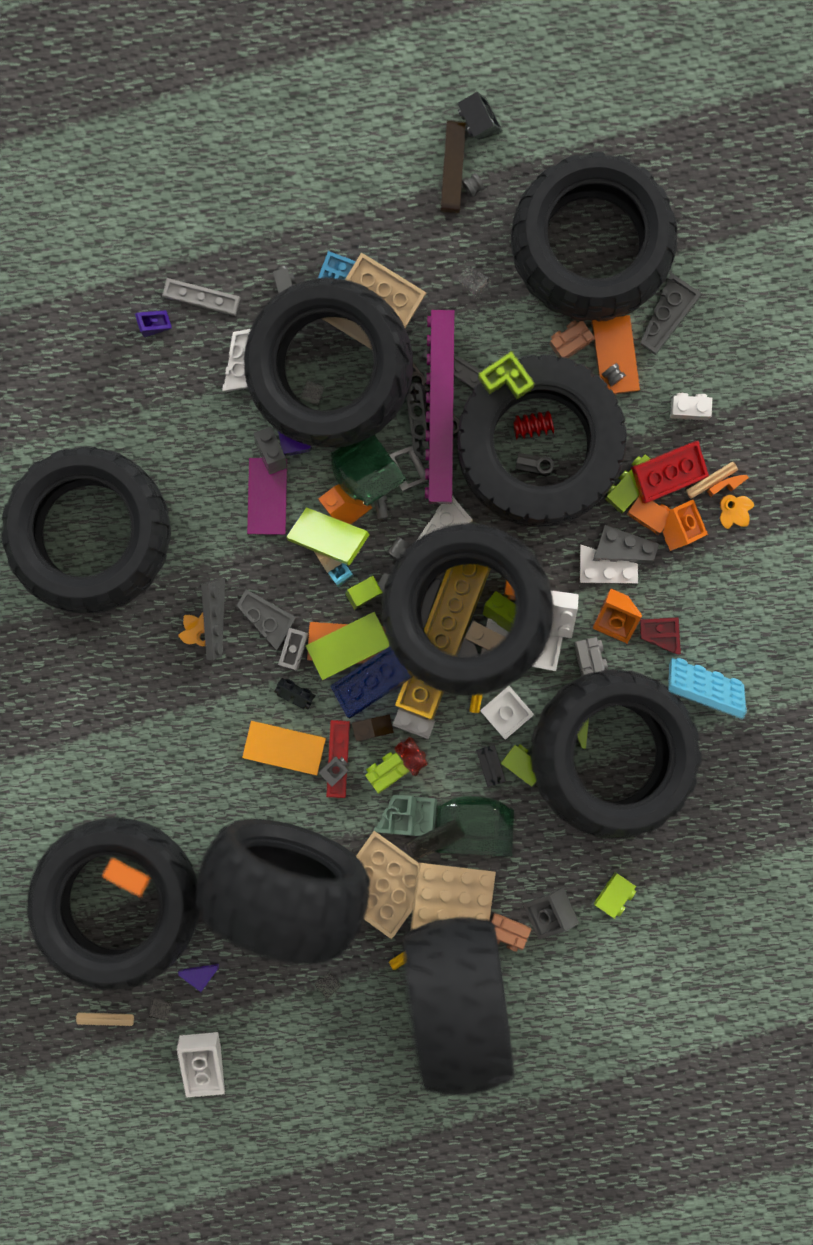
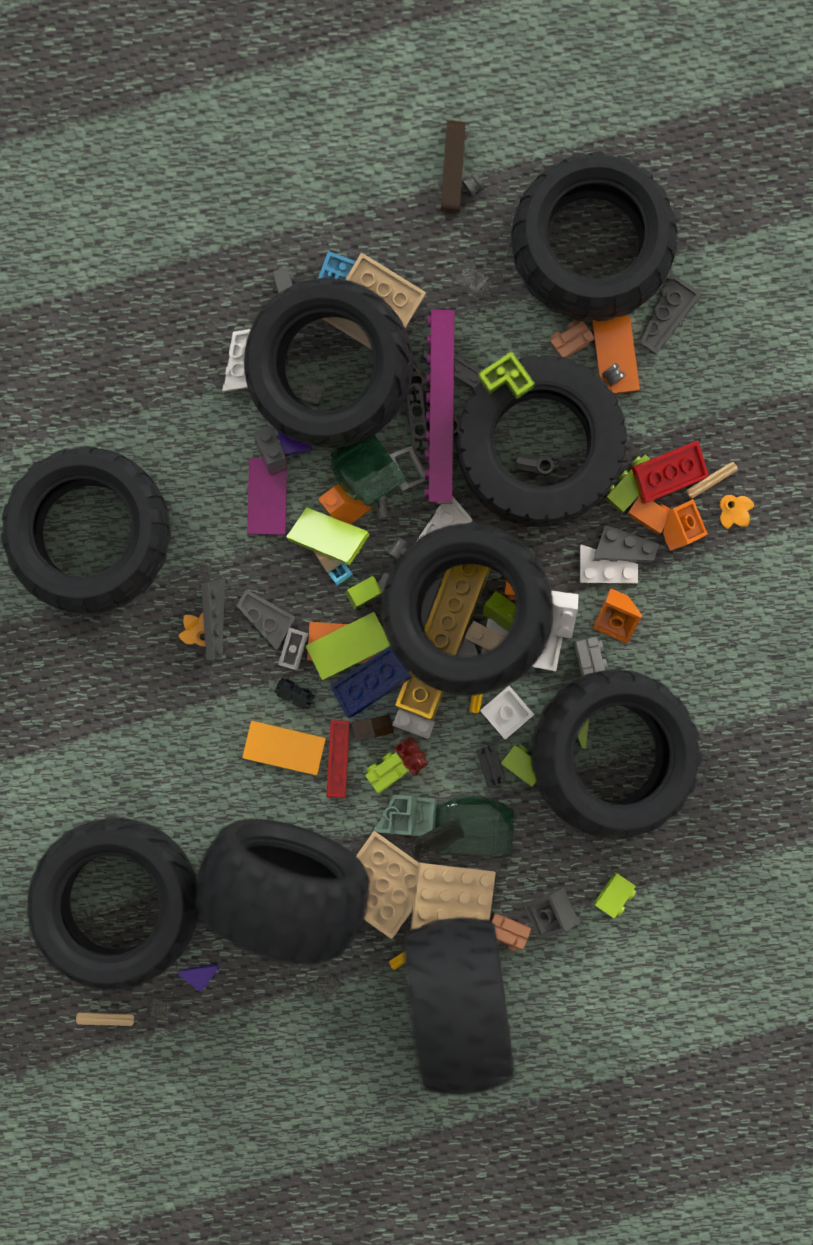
(126, 877): orange slope -> none
(153, 322): dark purple slope -> none
(201, 297): light grey tile -> none
(201, 1064): white slope -> none
(328, 774): dark grey brick -> none
(479, 116): black slope -> none
(533, 424): red piece -> none
(662, 633): dark red wing -> none
(691, 407): white brick -> none
(707, 687): medium azure plate -> none
(731, 484): orange slope -> none

